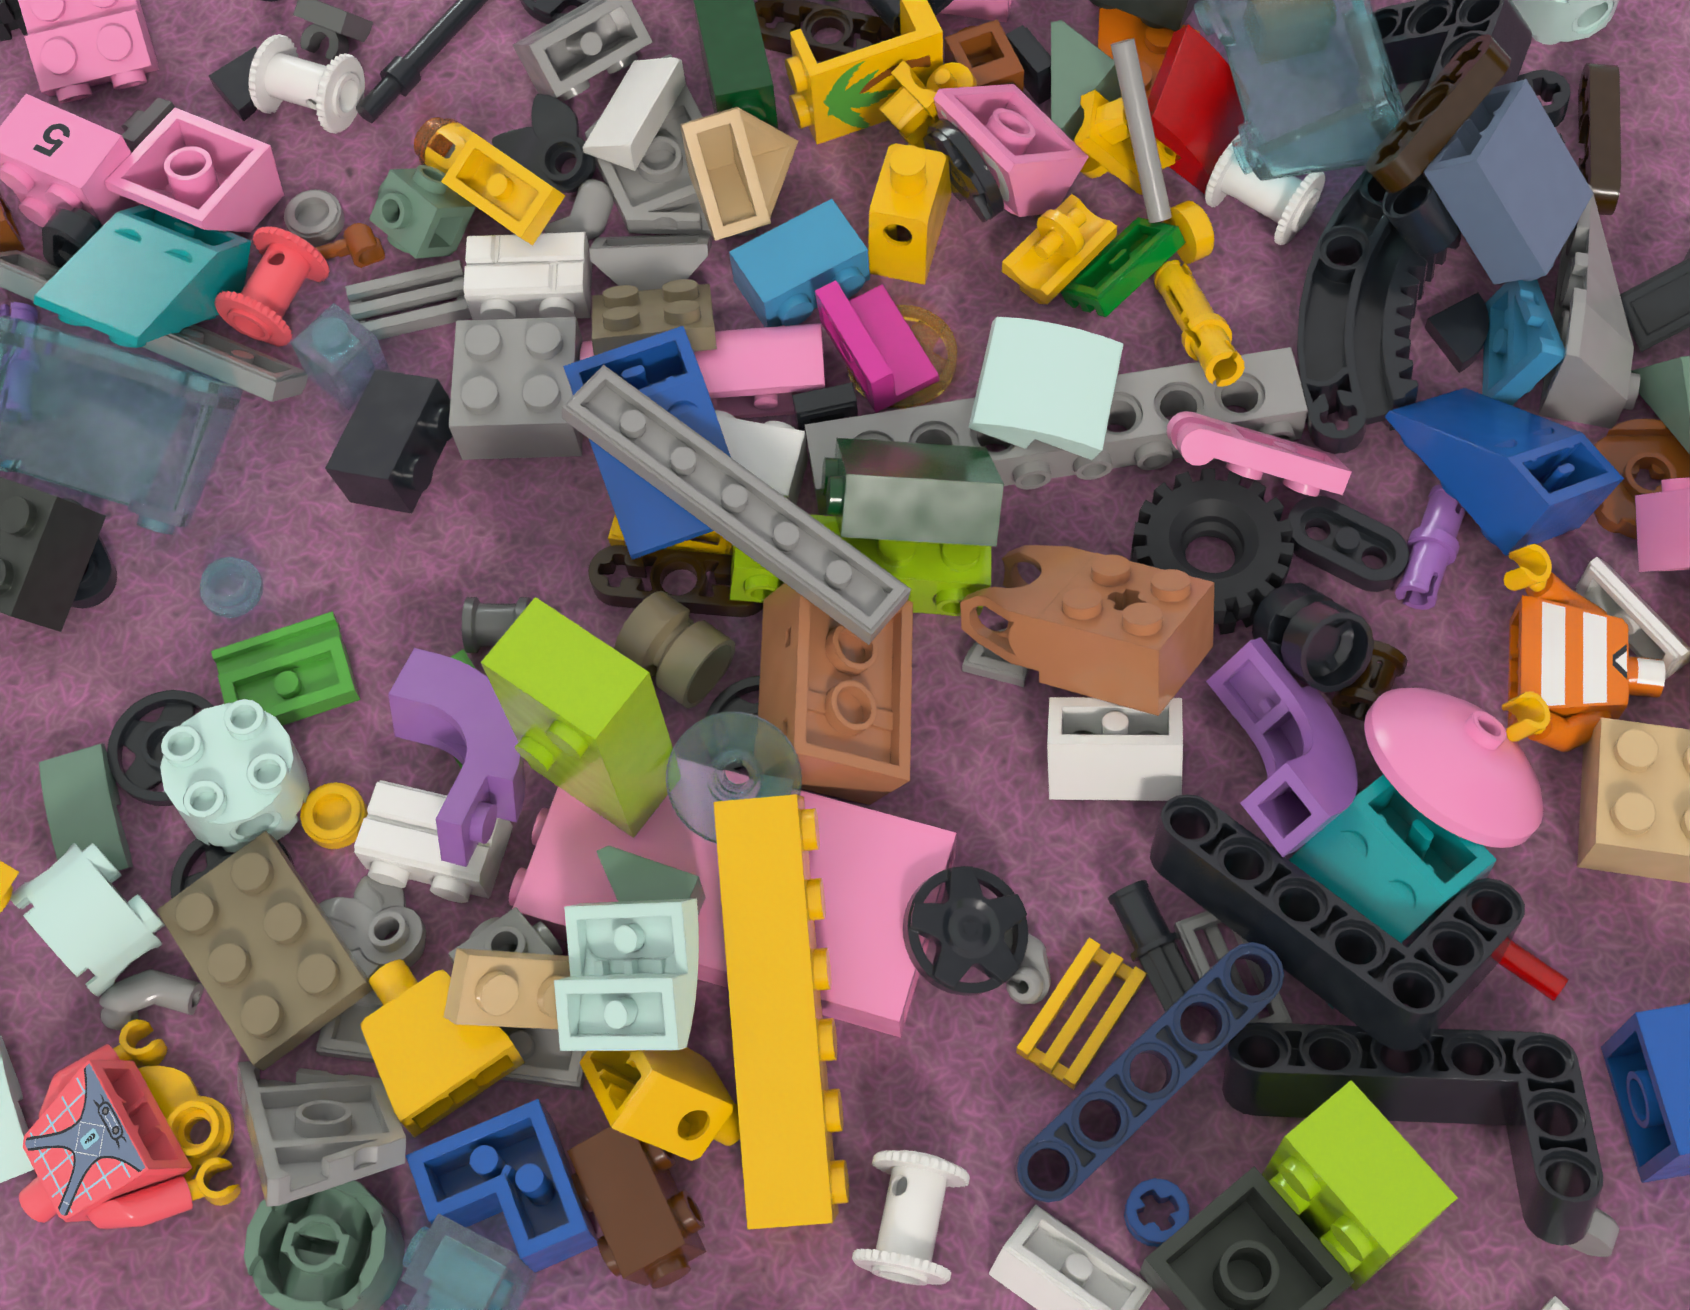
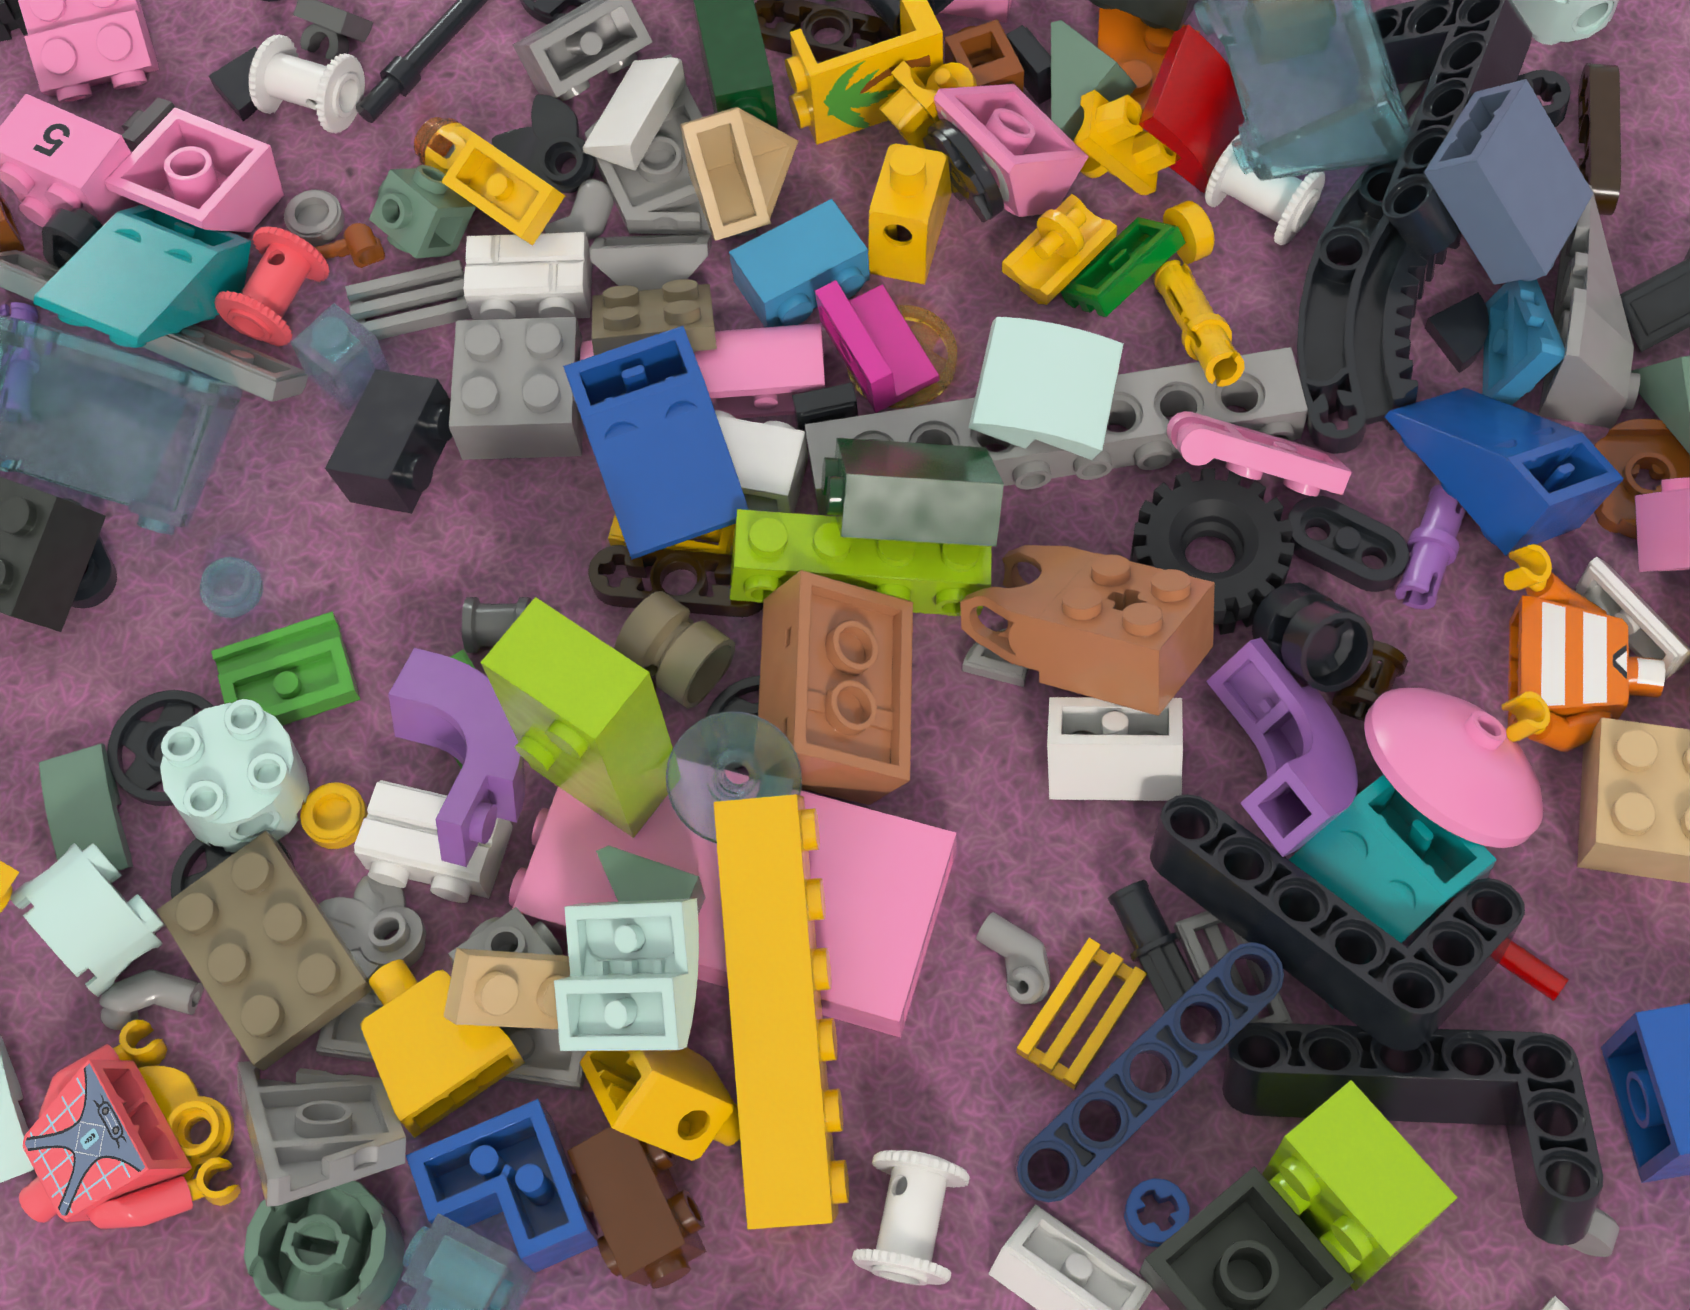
(736, 504): light grey tile -> none
(966, 930): black wheel -> none
(1141, 130): light grey bar -> none
(1438, 113): dark brown beam -> none

